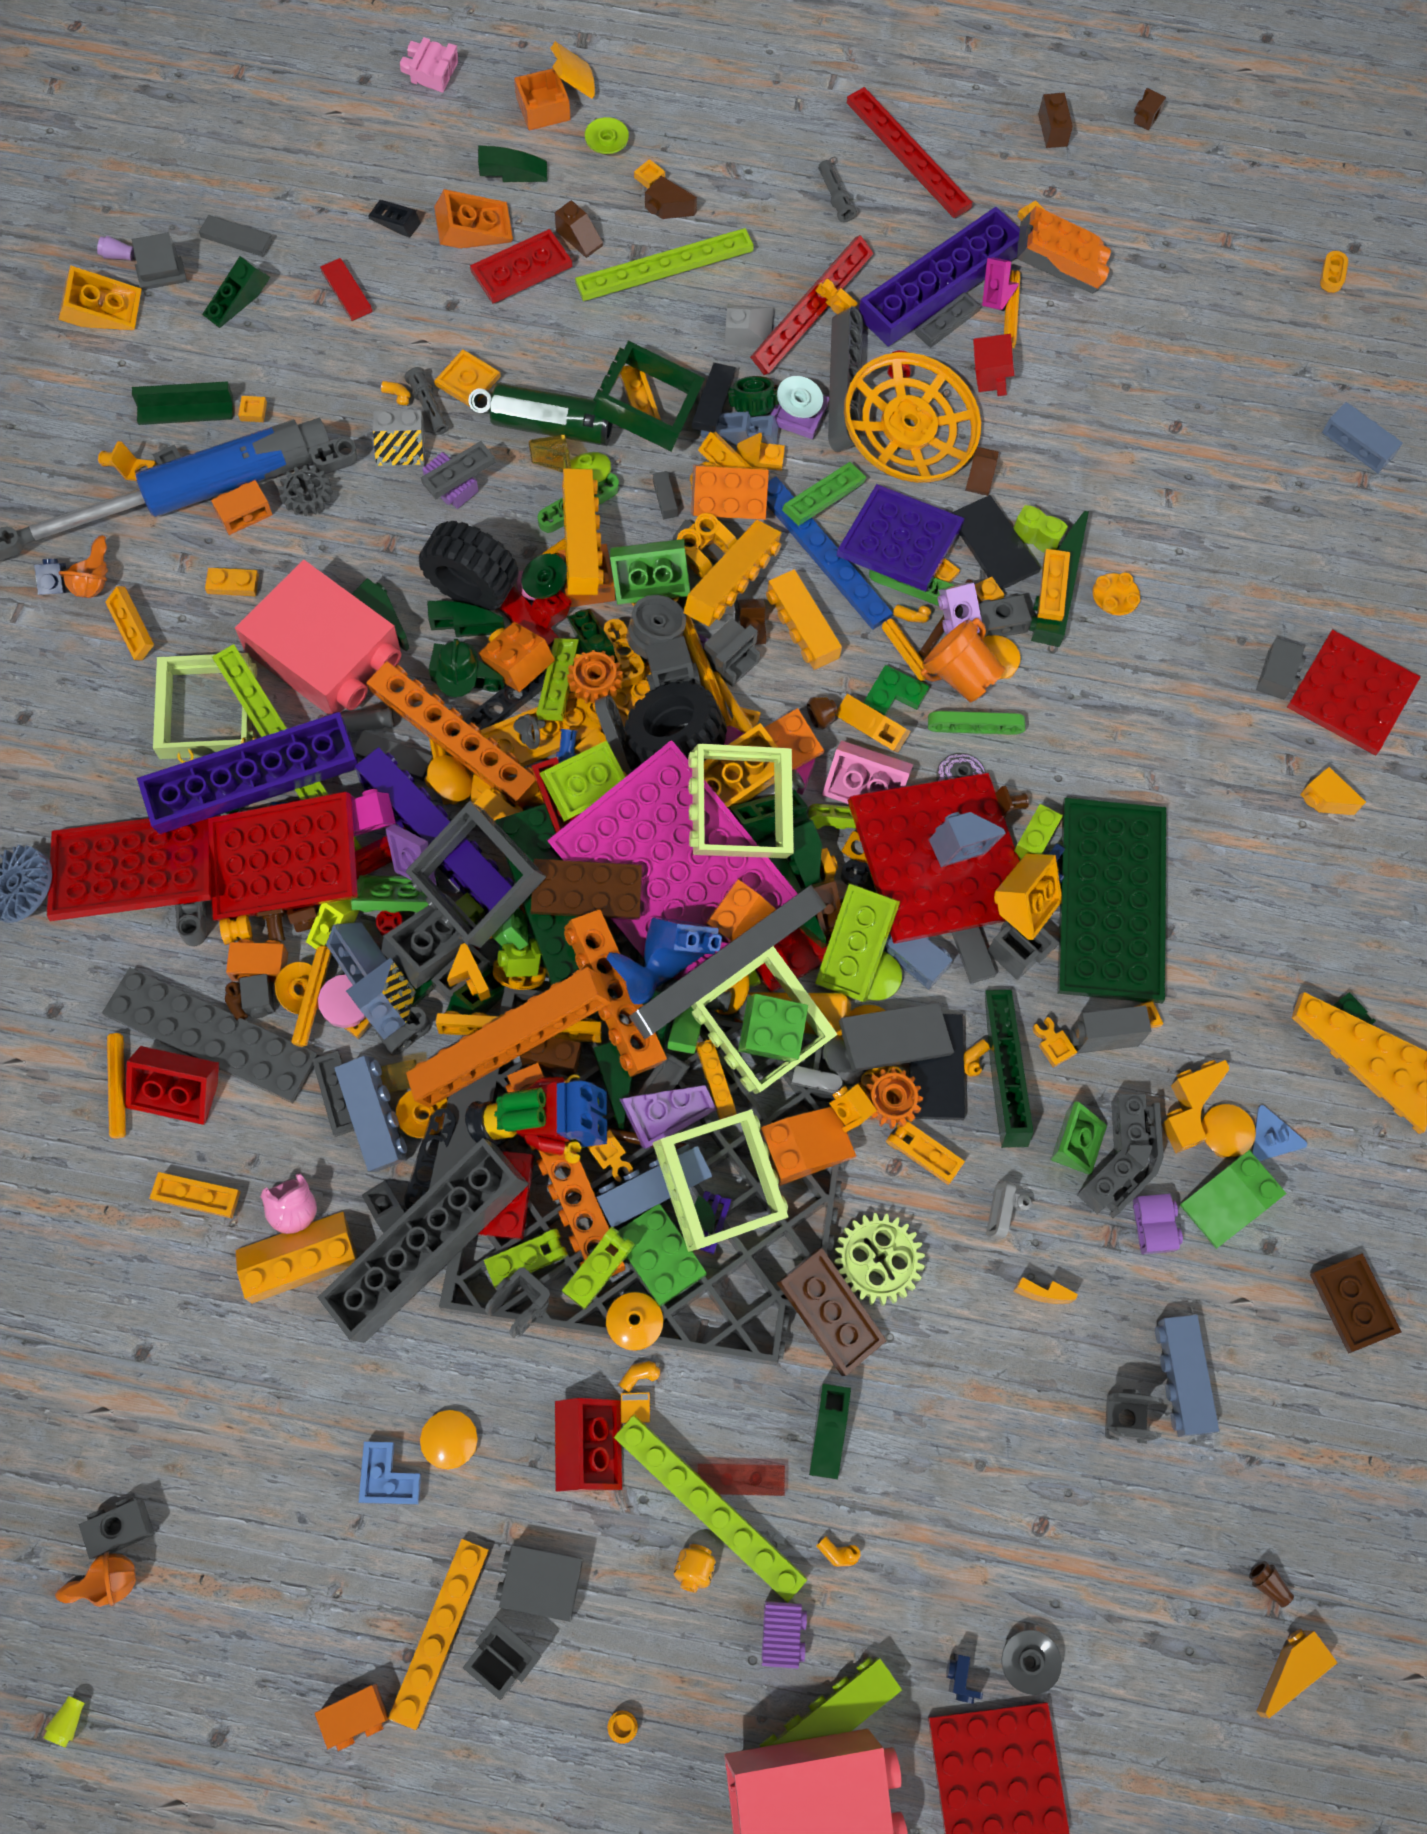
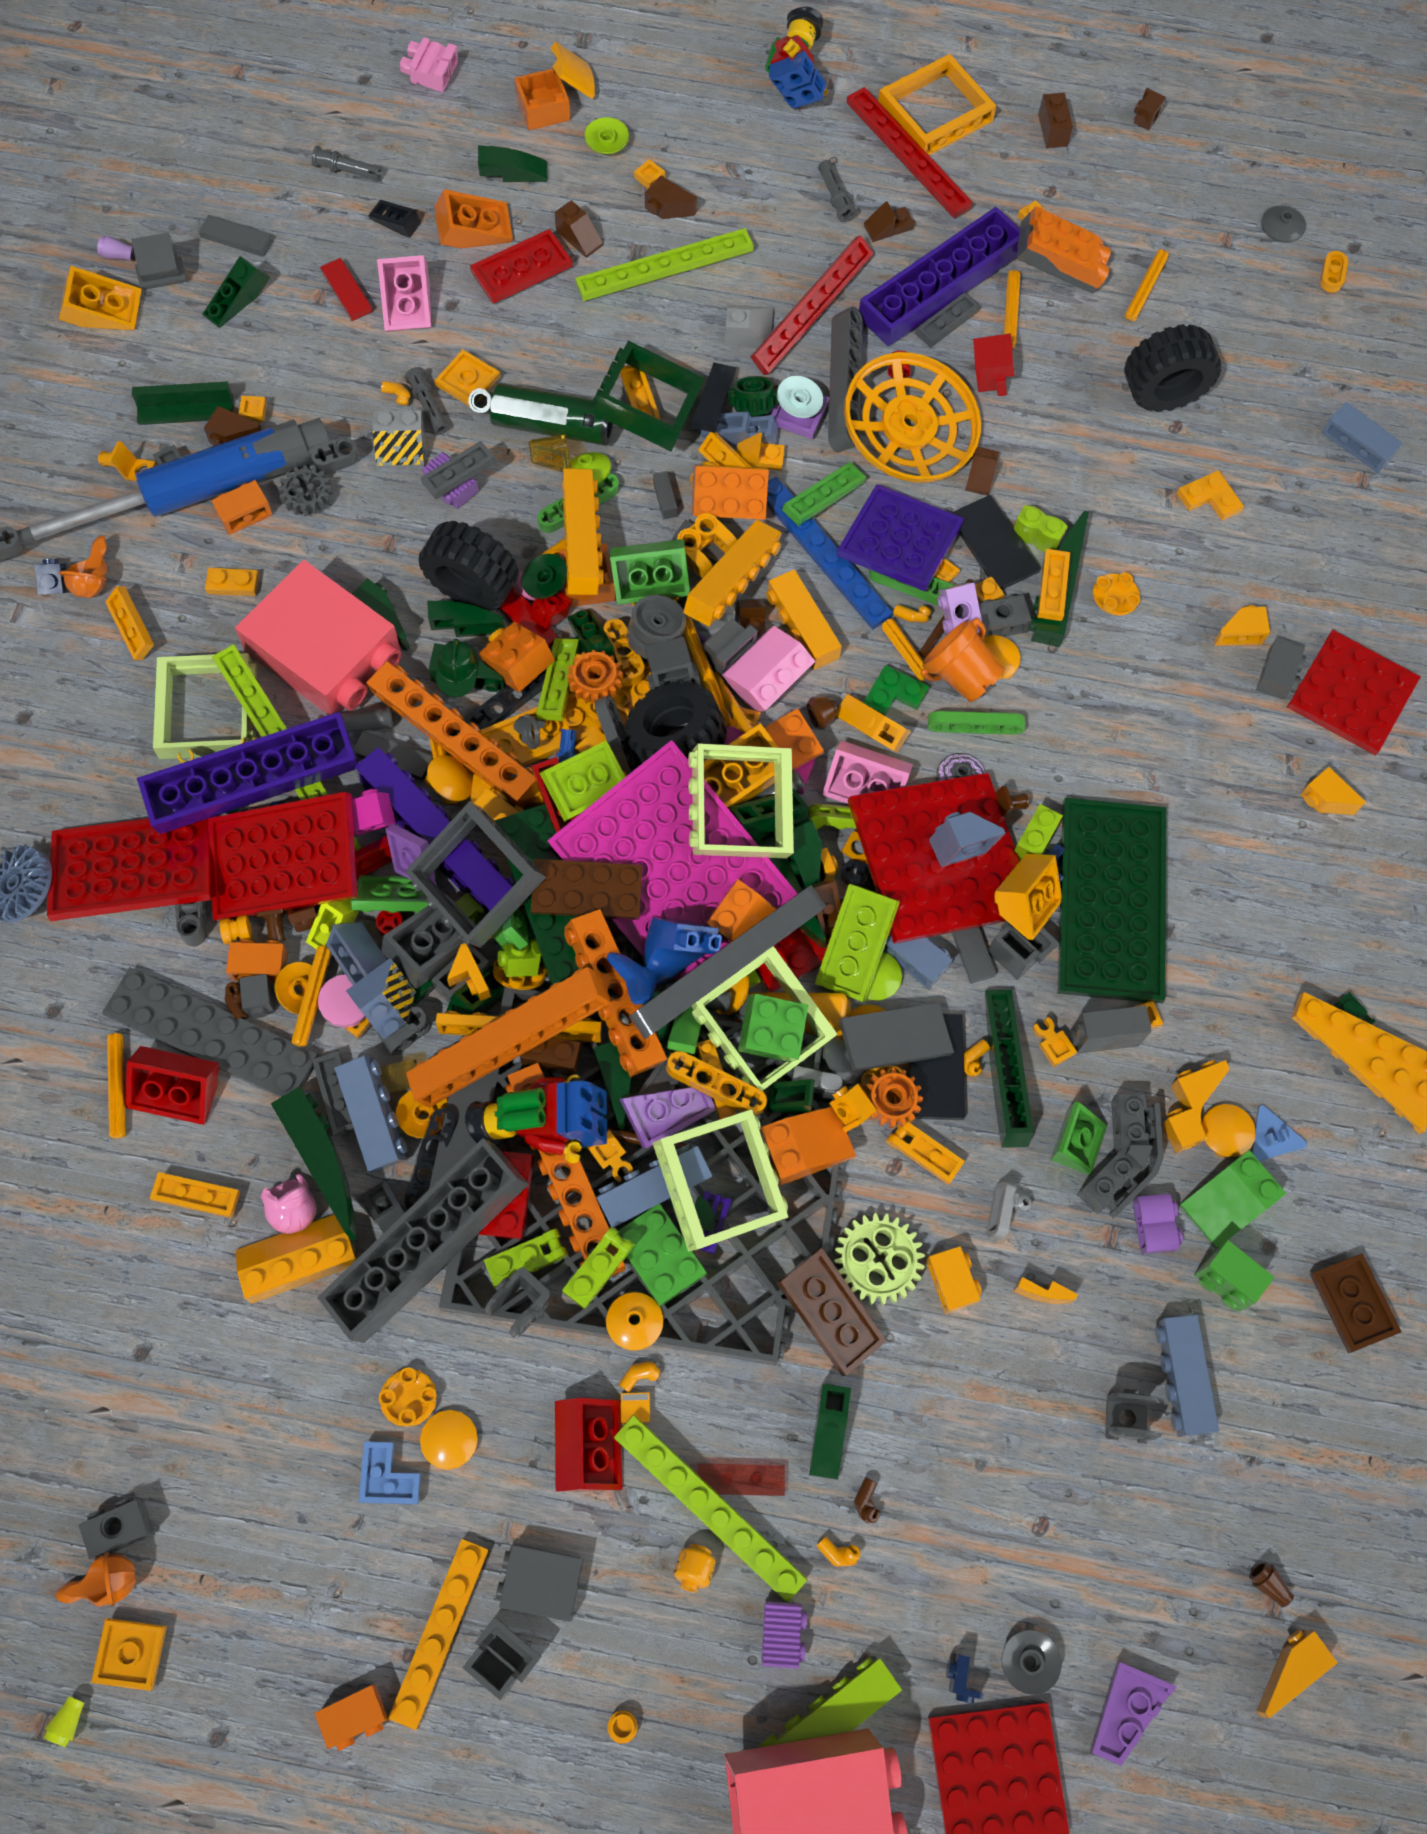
(129, 1654): none -> light orange plate
(227, 426): none -> reddish brown slope
(318, 1153): none -> dark green slope
(337, 162): none -> dark grey pin
(405, 293): none -> bright pink slope
(408, 1397): none -> light orange dish
(718, 1079): none -> light orange beam
(768, 669): none -> bright pink slope
(791, 61): none -> piece
(791, 1097): none -> dark green slope
(836, 299): light orange plate -> none
(864, 1503): none -> reddish brown arm
(888, 222): none -> reddish brown slope
(953, 130): none -> light orange window
(953, 1279): none -> light orange brick
(997, 284): dark pink slope -> none
(1127, 1711): none -> medium lavender wing
(1146, 285): none -> light orange axle
(1172, 368): none -> black tyre
(1212, 490): none -> light orange plate
(1233, 1276): none -> bright green brick
(1246, 627): none -> light orange slope
(1283, 224): none -> dark grey dish

